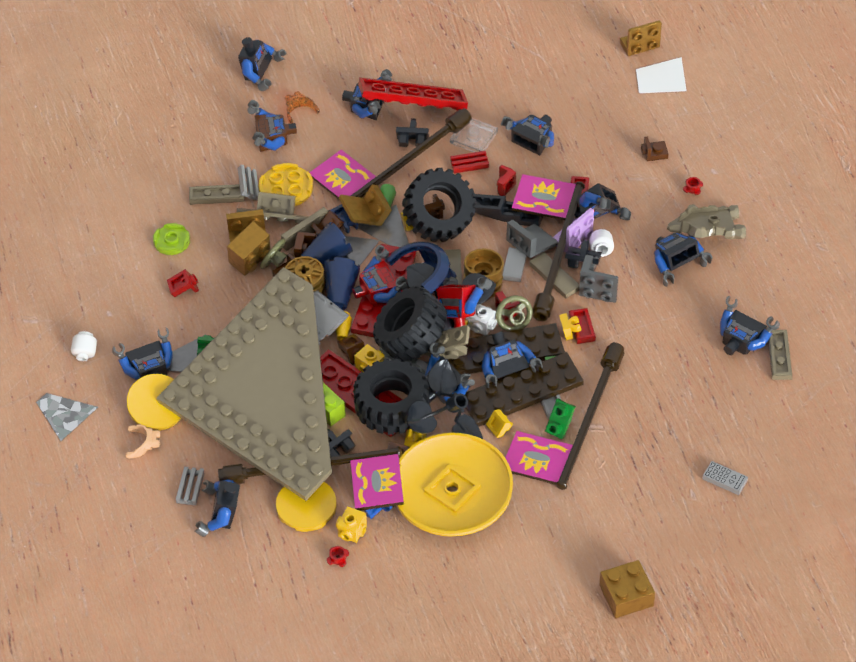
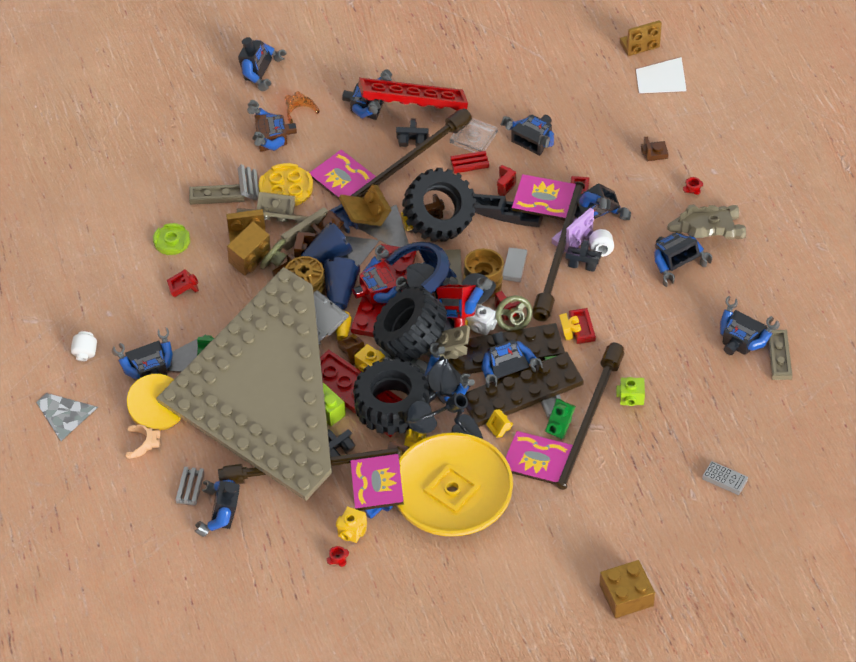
(307, 514): yellow tile -> none
(388, 192): bright green cone -> none
(529, 240): dark grey bracket -> none
(563, 284): dark tan tile -> none
(597, 284): dark grey bracket -> none
(631, 391): none -> lime brick

